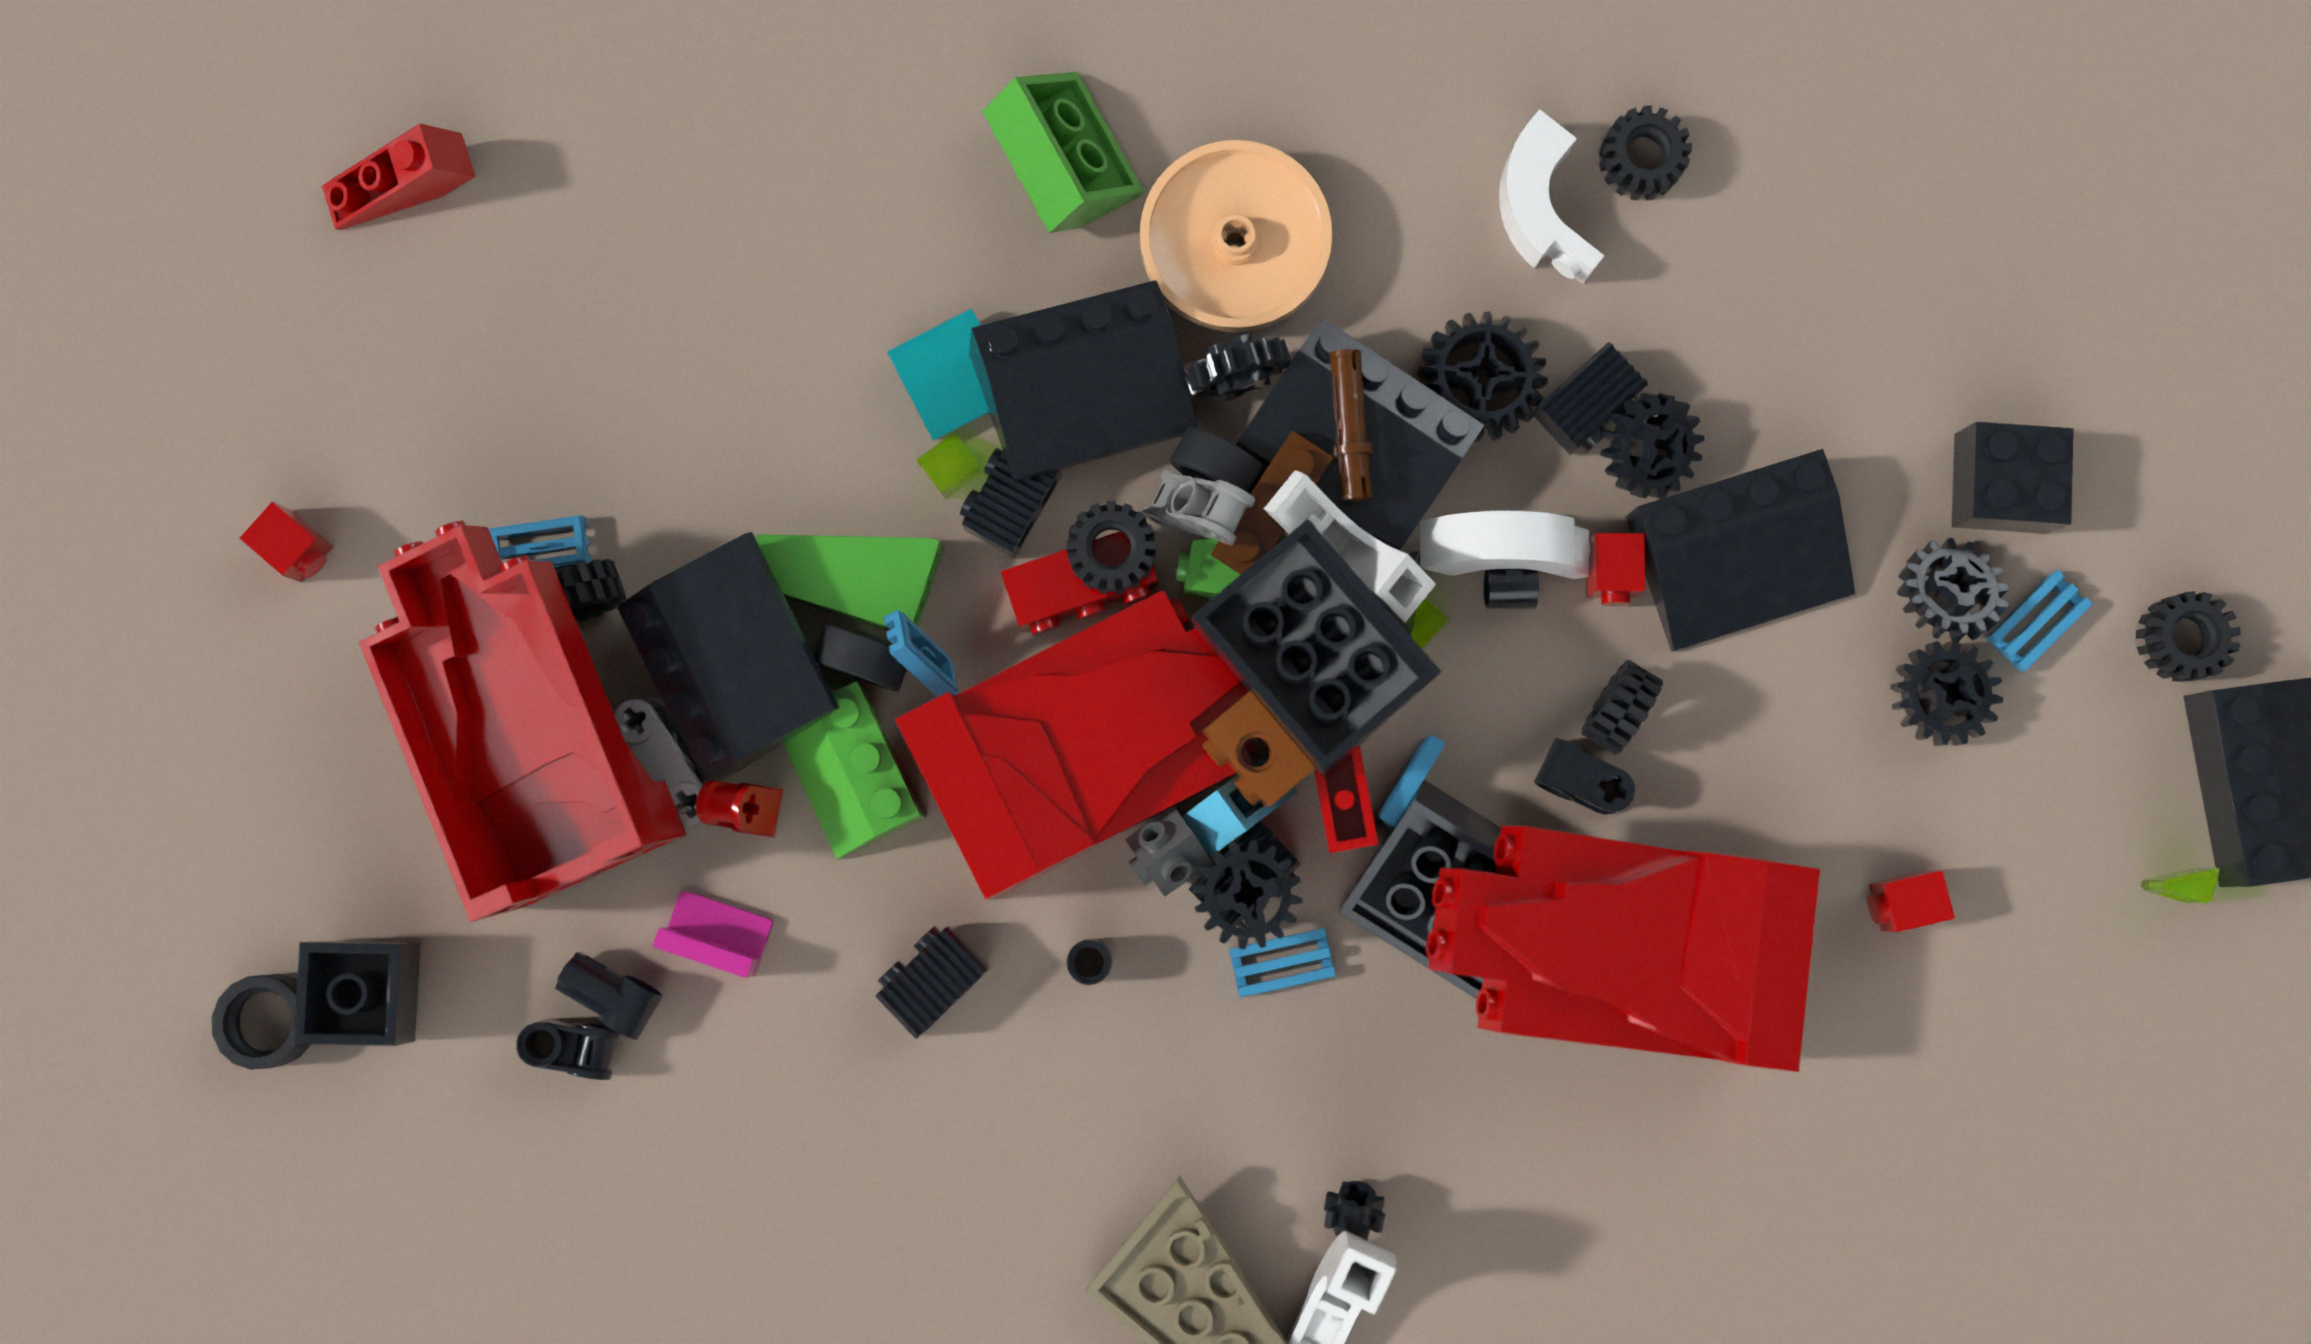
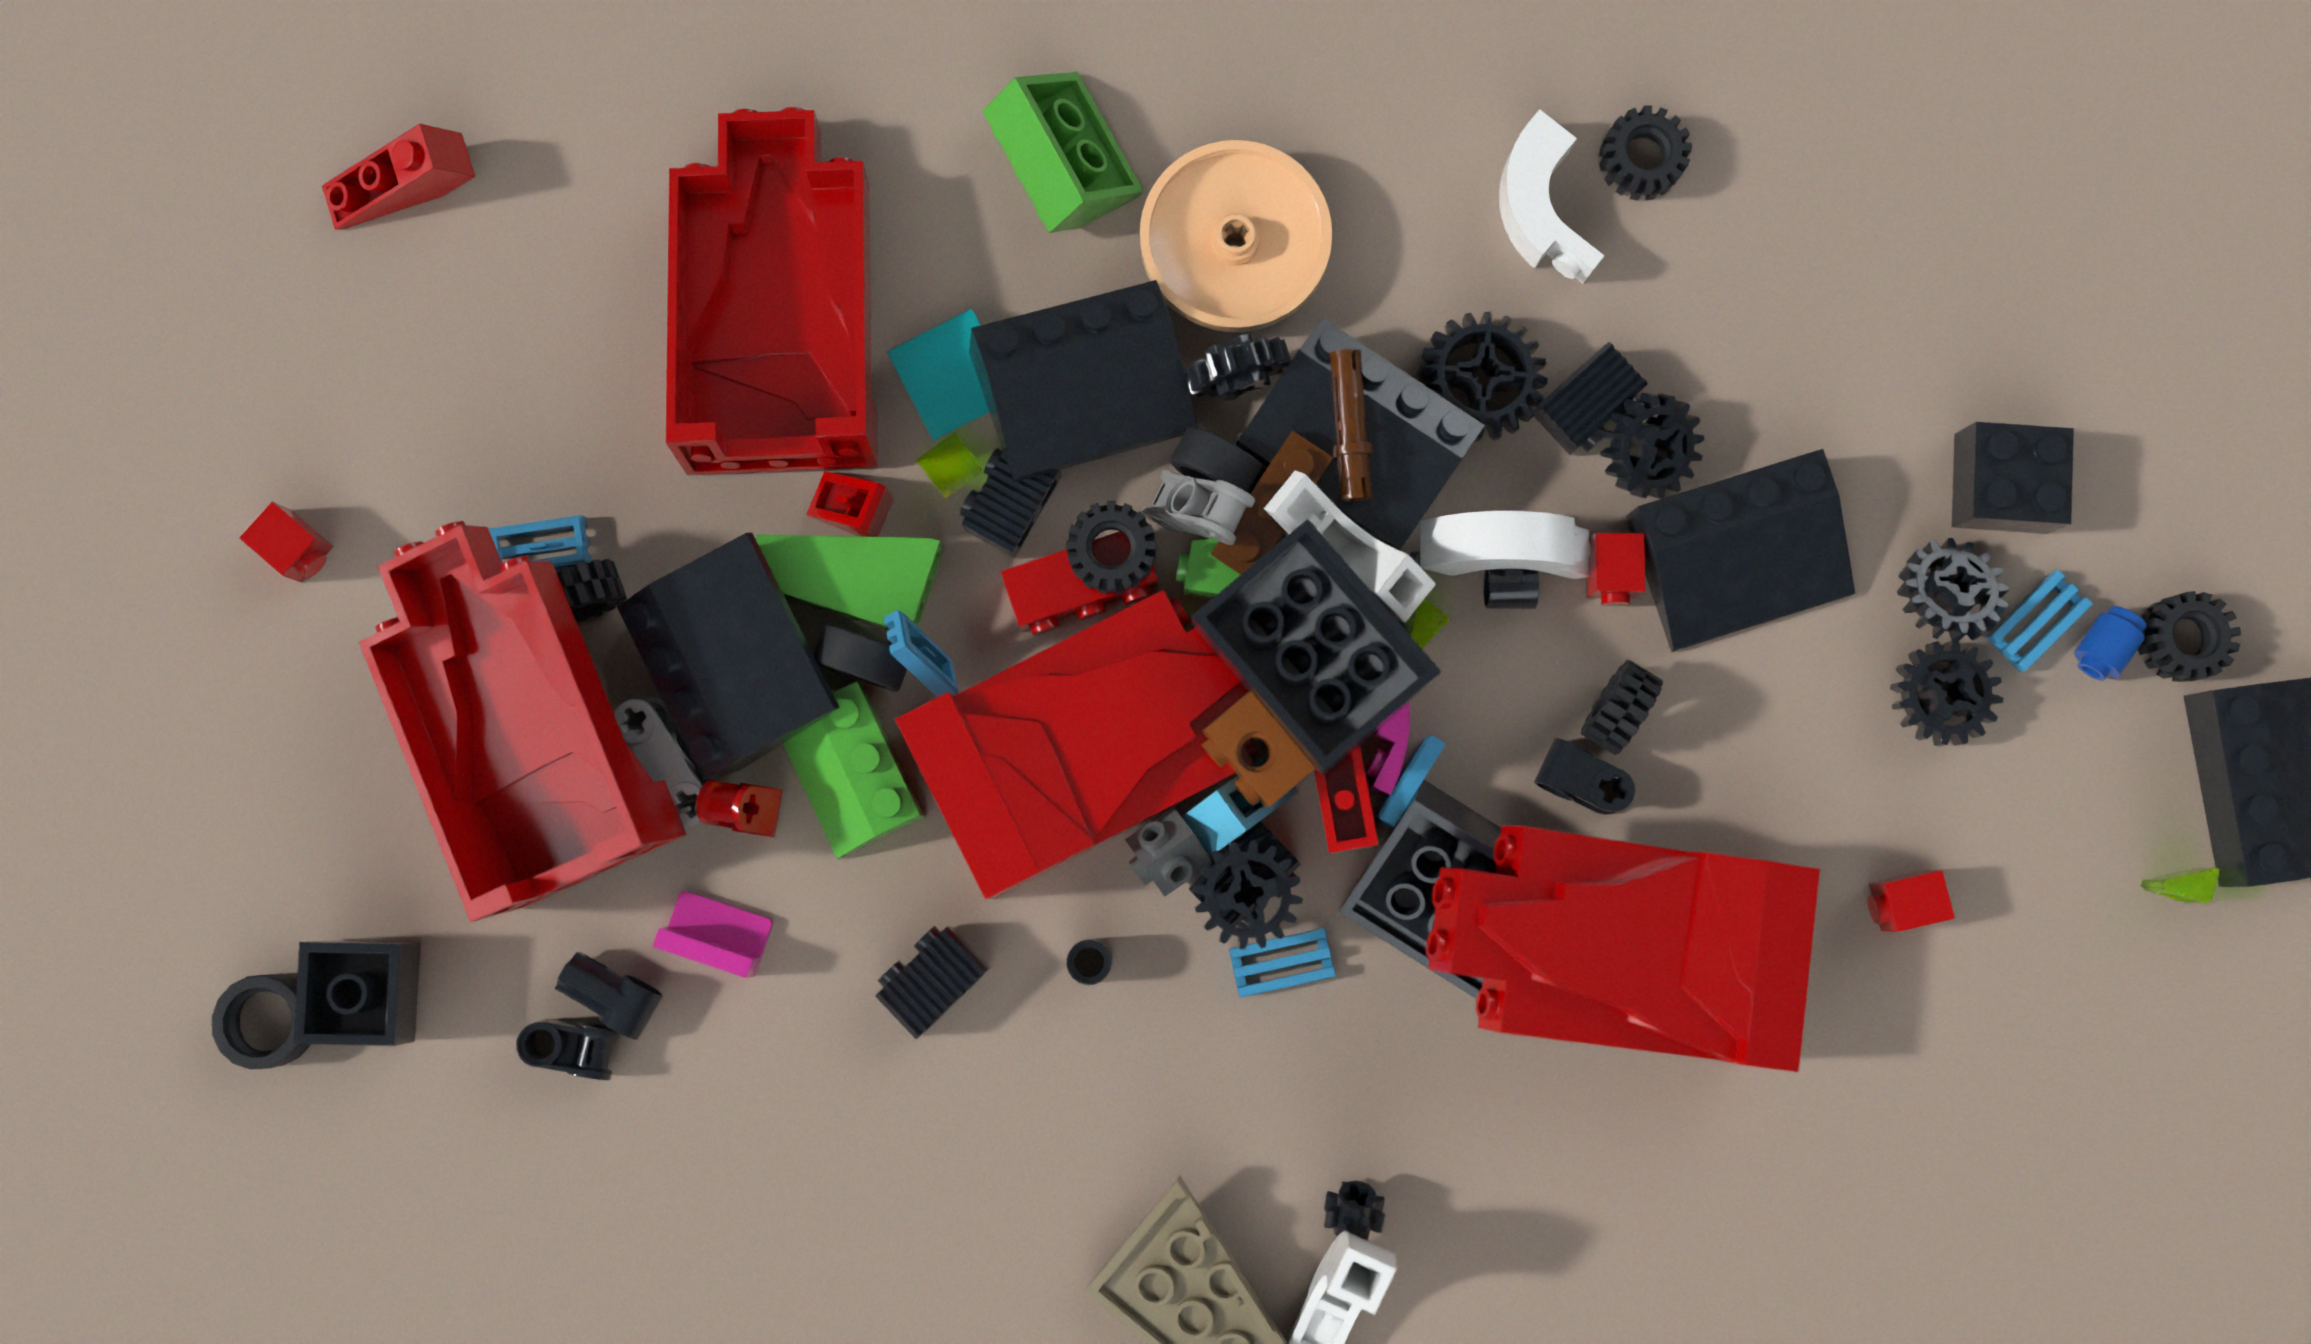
(769, 304): none -> red panel
(851, 504): none -> red slope
(1387, 765): none -> dark pink slope
(2110, 643): none -> blue brick

